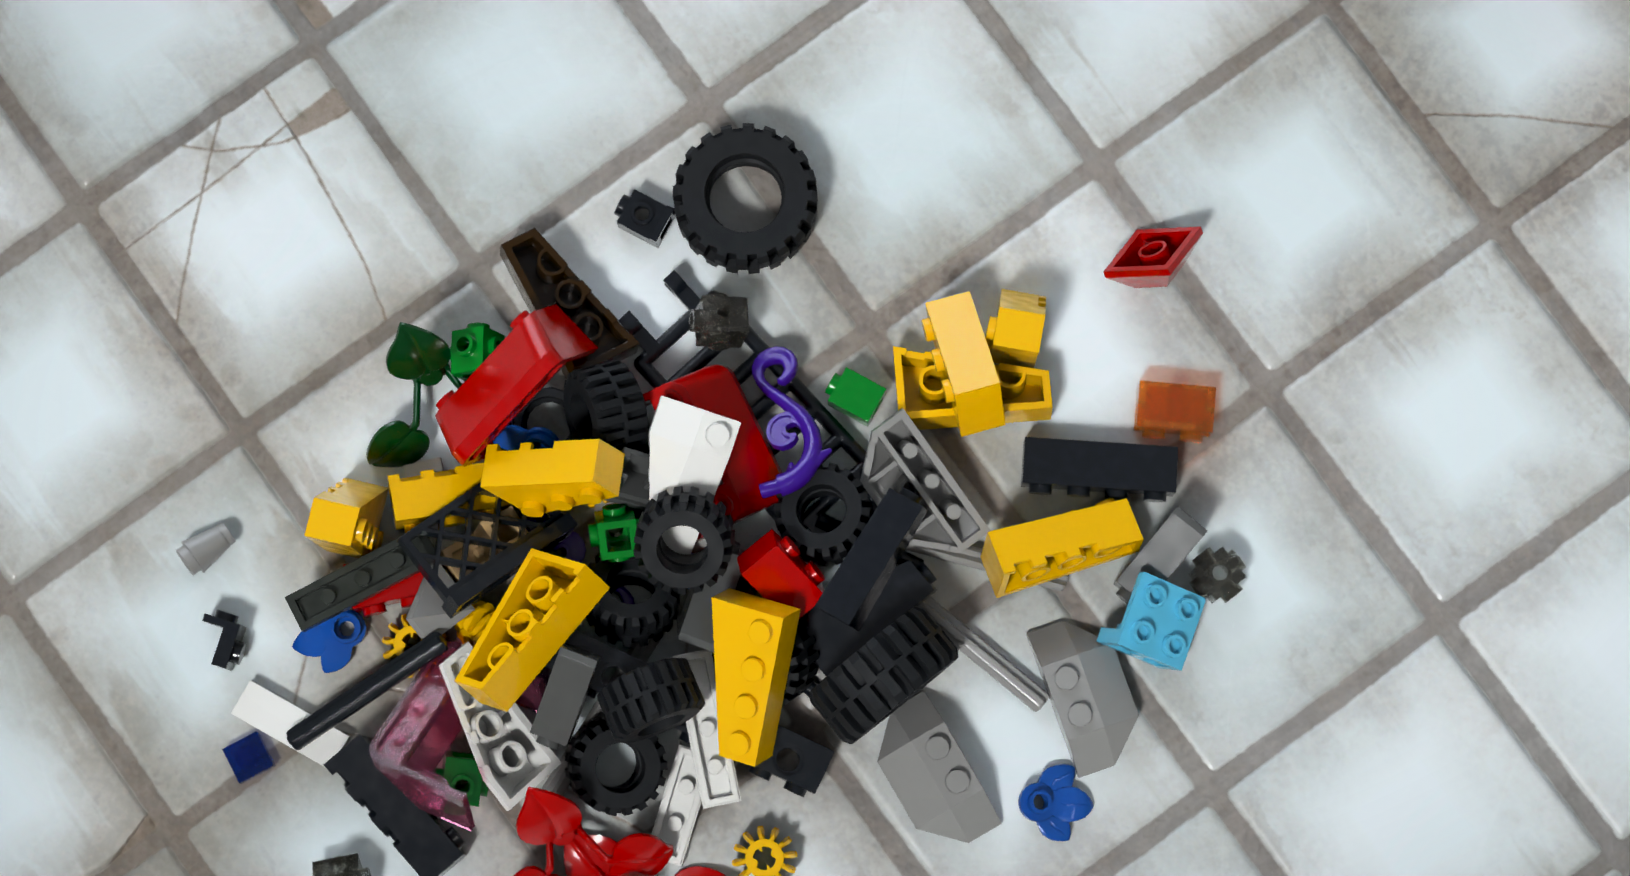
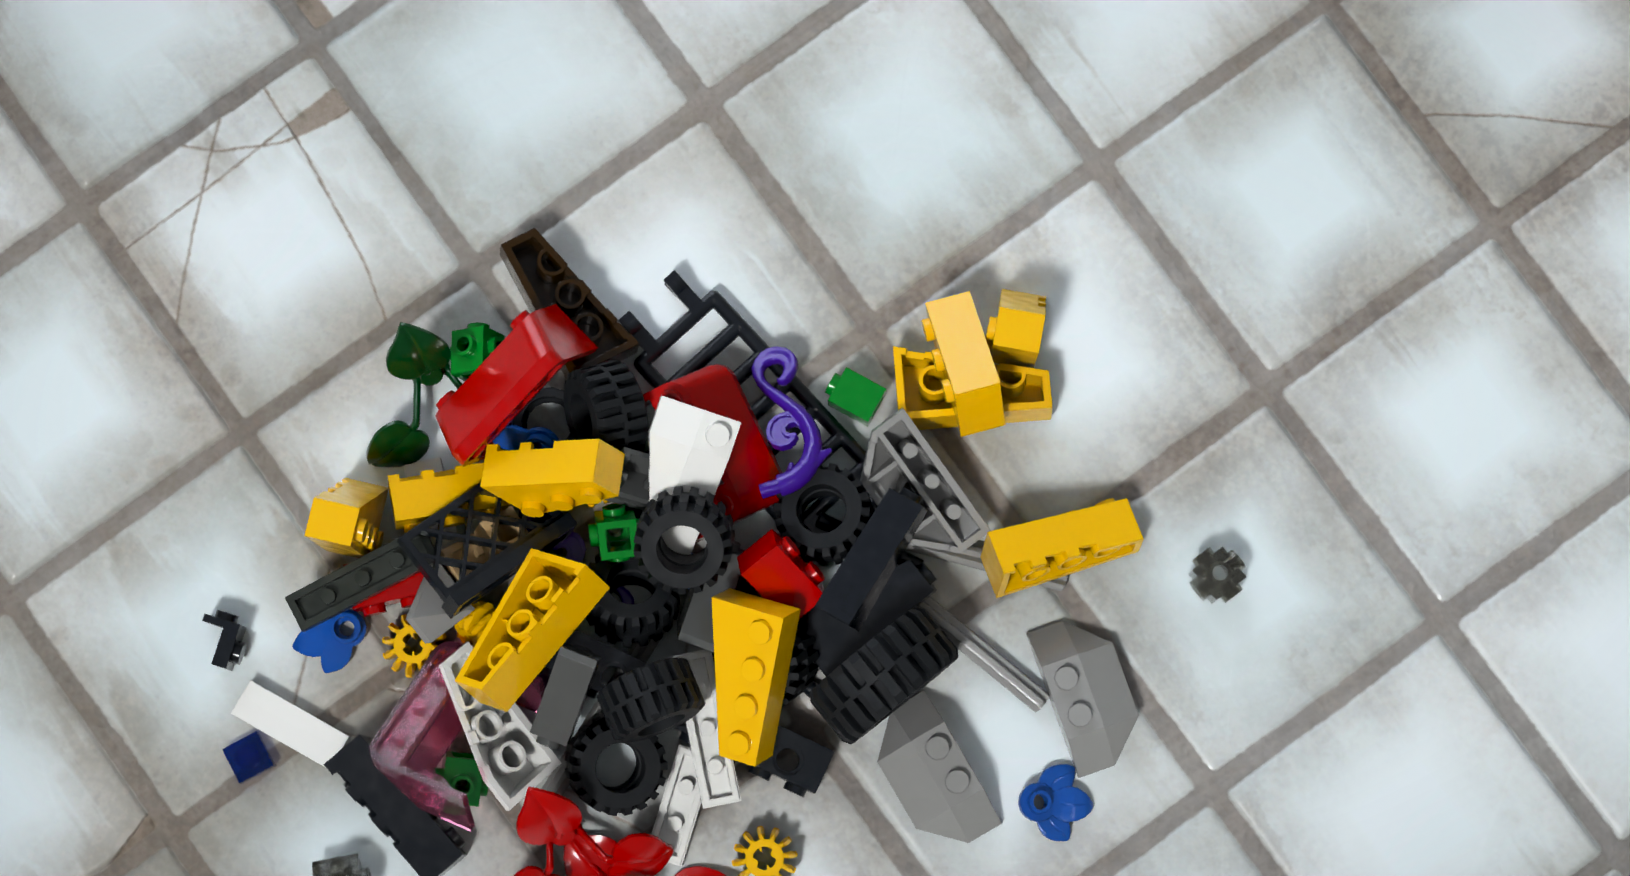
(205, 548): light grey cone -> none
(367, 690): black axle -> none
(651, 229): black brick -> none
(720, 321): clear smoke brick -> none
(737, 149): black tyre -> none
(1099, 467): black brick -> none
(1153, 256): red slope -> none
(1156, 623): medium azure bracket -> none
(1162, 552): slope -> none
(1174, 410): clear orange brick -> none

